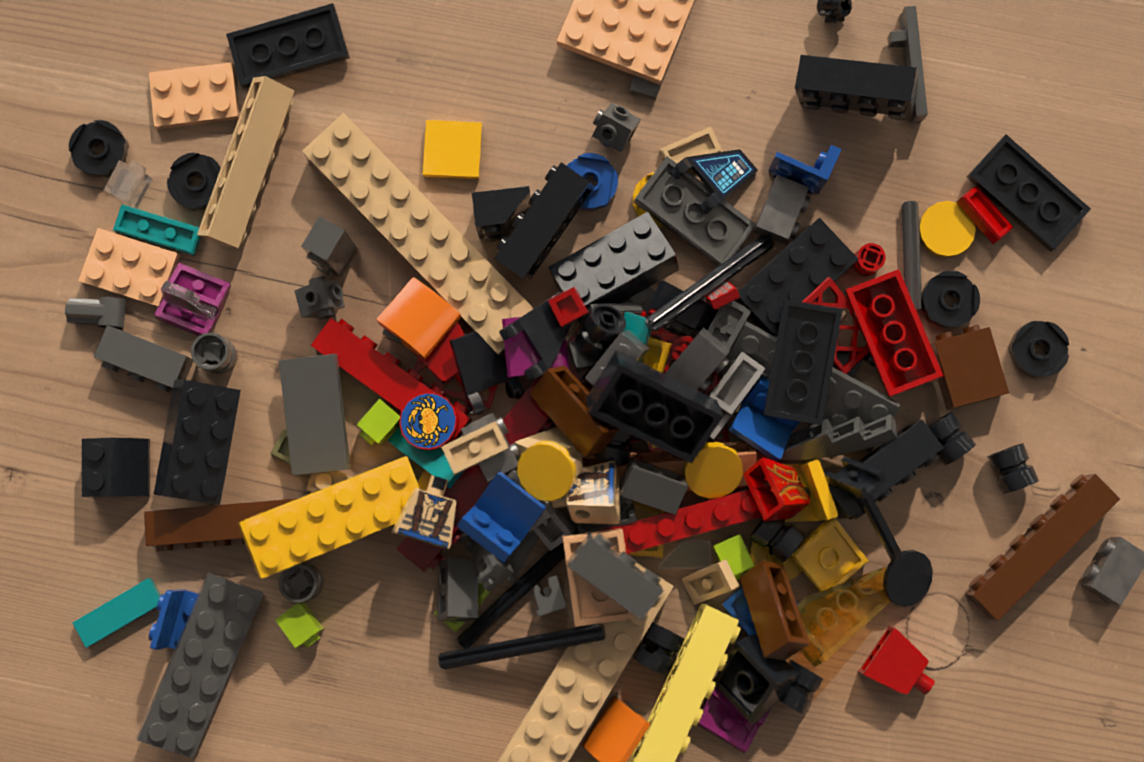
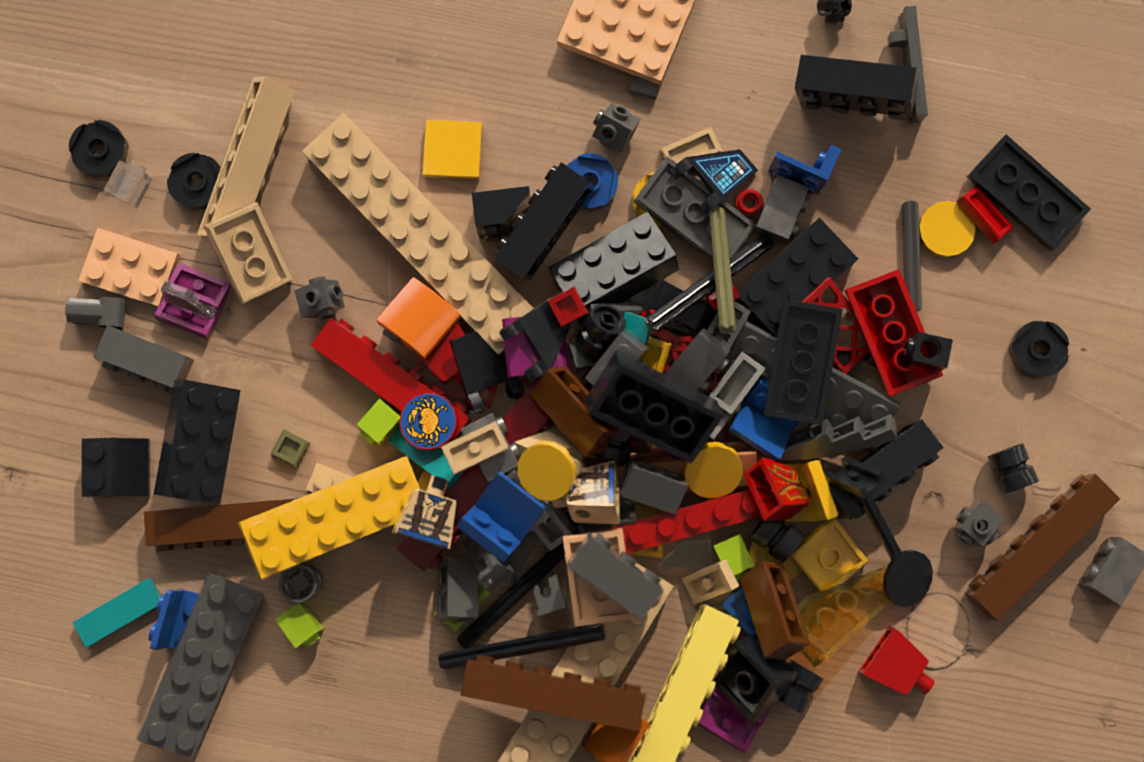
(157, 230): teal tile -> none
(194, 96): light nougat plate -> none
(214, 353): dark grey wheel -> none
(248, 253): none -> tan tile
(288, 45): black plate -> none
(314, 414): dark grey tile -> none
(329, 247): dark grey brick -> none
(554, 694): none -> reddish brown brick
(659, 649): black wheel -> none
(722, 270): none -> olive axle
(753, 195): none -> red plate
(865, 265): red wheel -> none
(936, 309): black plate -> none
(940, 348): none -> black brick
(951, 438): black wheel -> none
(969, 367): reddish brown brick -> none
(978, 524): none -> dark grey brick

